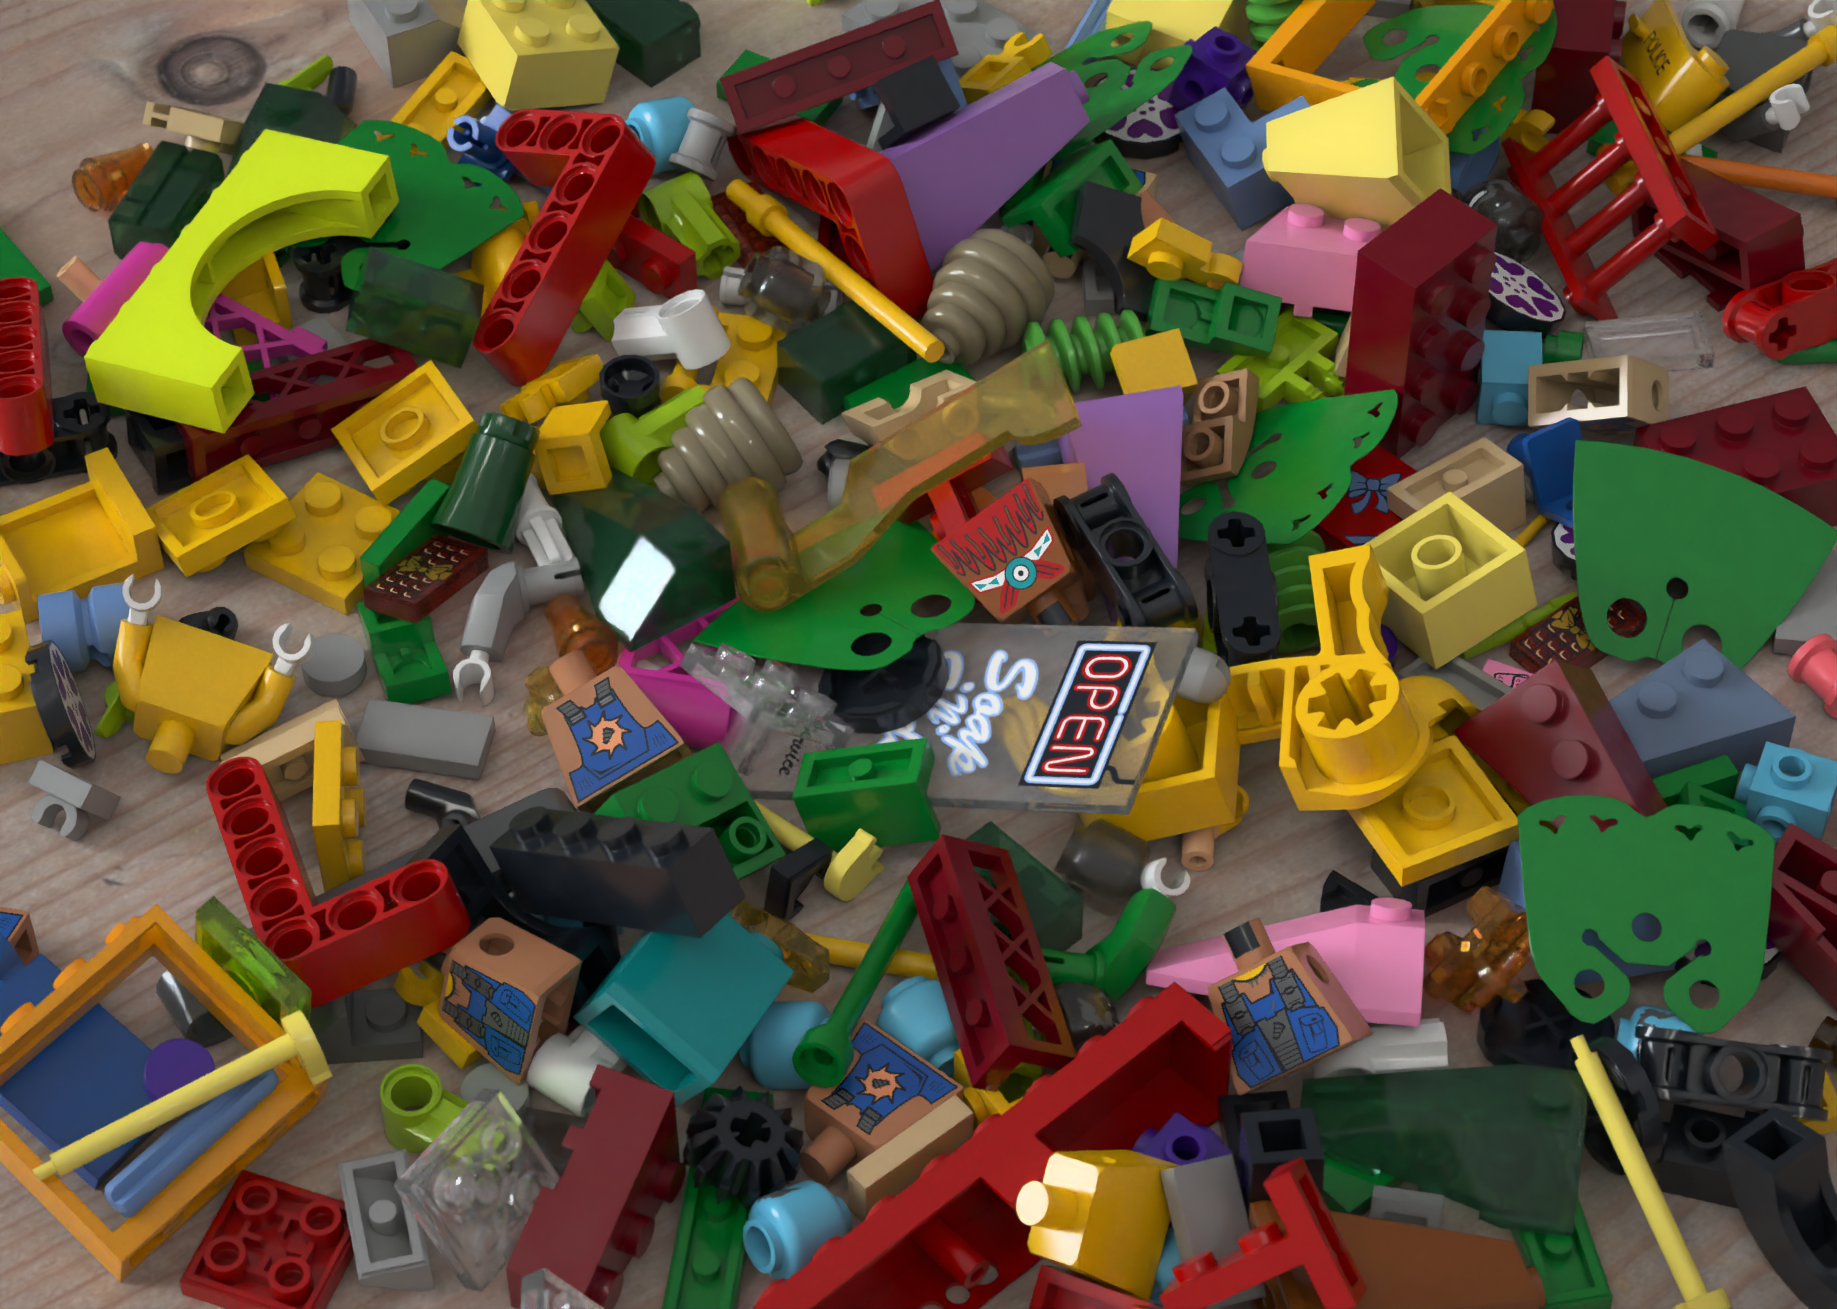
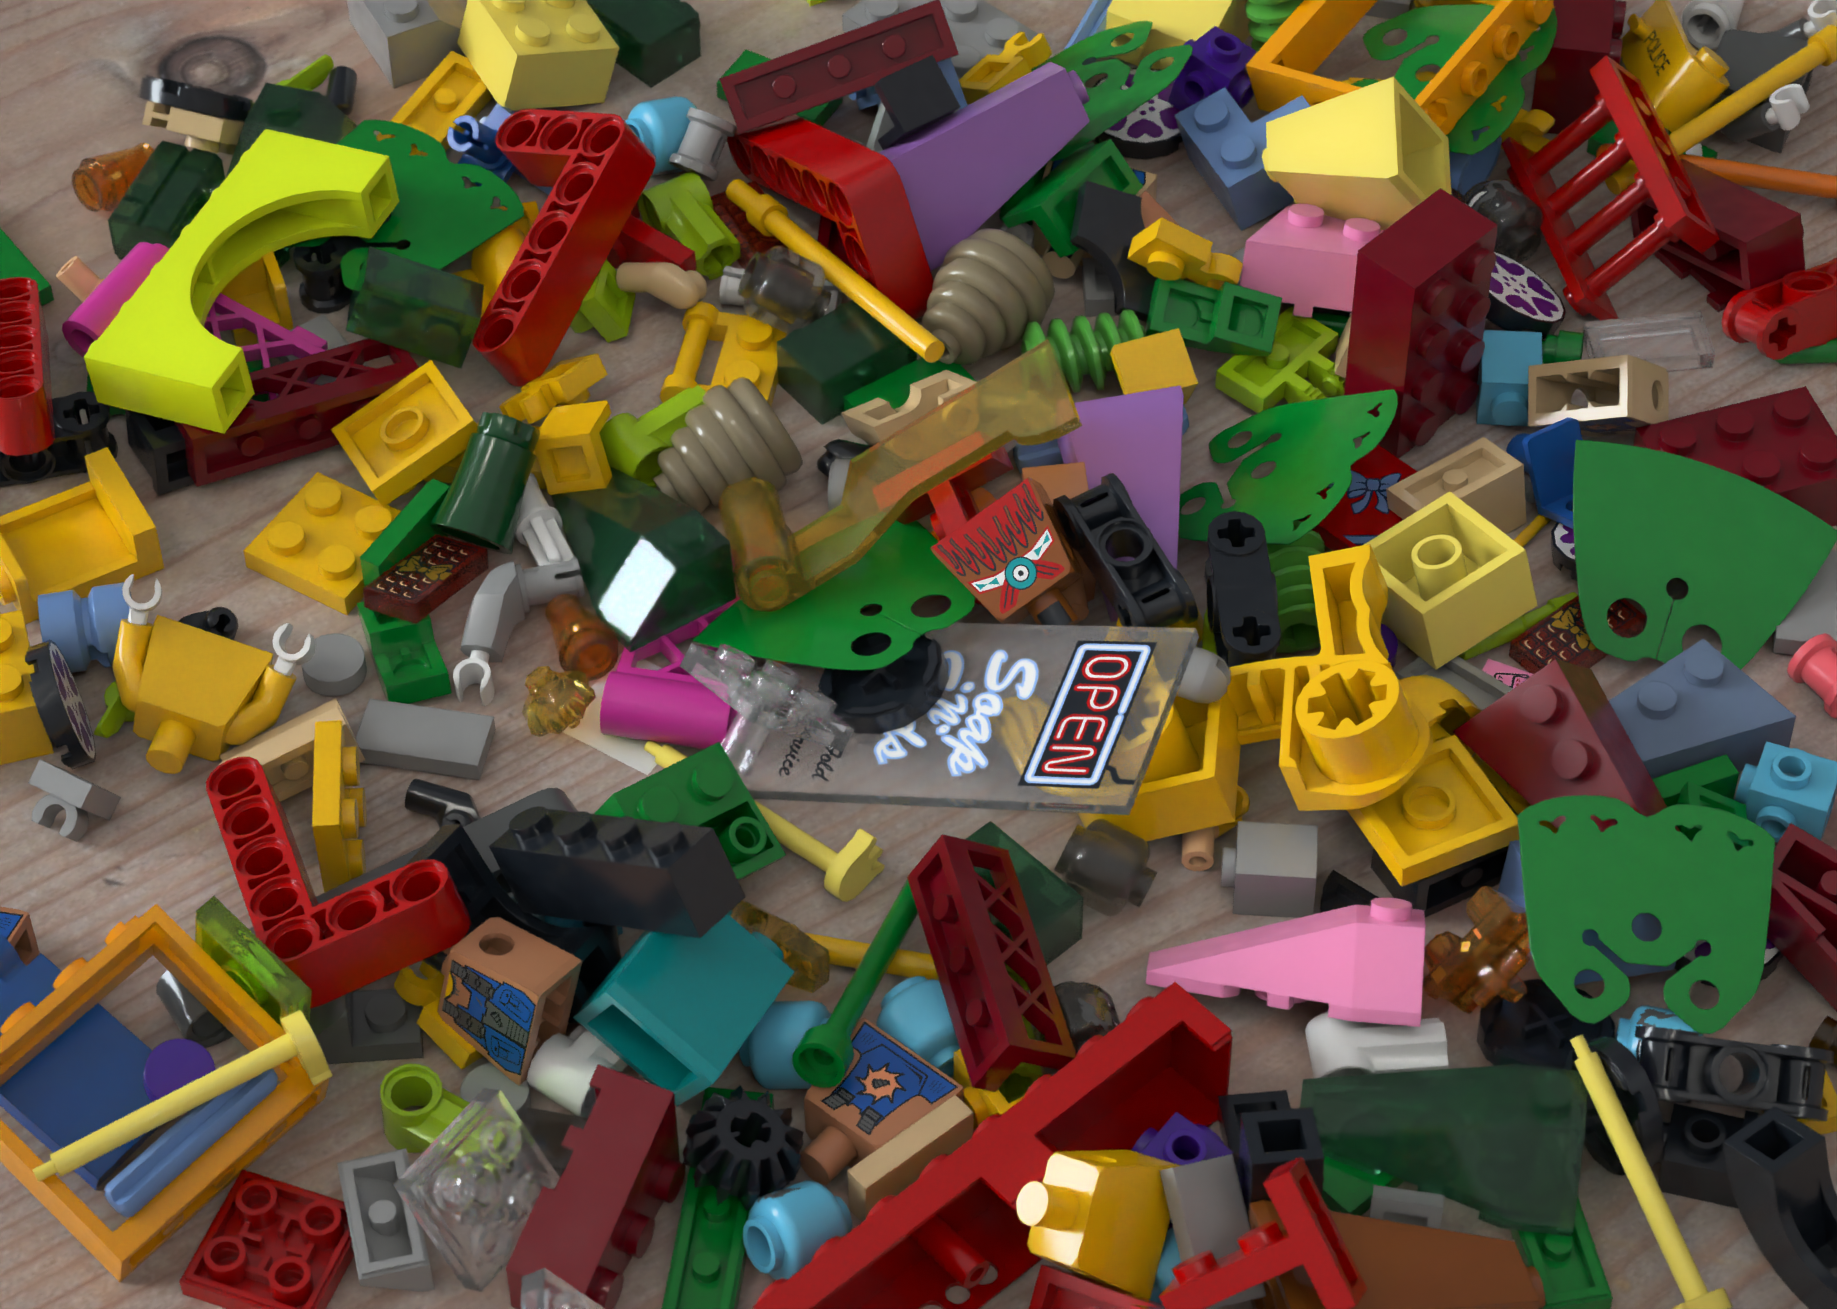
(195, 98): none -> black tile
(220, 515): yellow plate -> none
(605, 732): torso -> none
(630, 385): black wheel -> none
(664, 281): none -> tan arm
(678, 329): white piece -> none
(792, 875): black tile -> none
(868, 789): green panel -> none
(1132, 943): green arm -> none
(1221, 427): medium nougat slope -> none
(1272, 869): none -> light grey brick
(1280, 1009): torso -> none

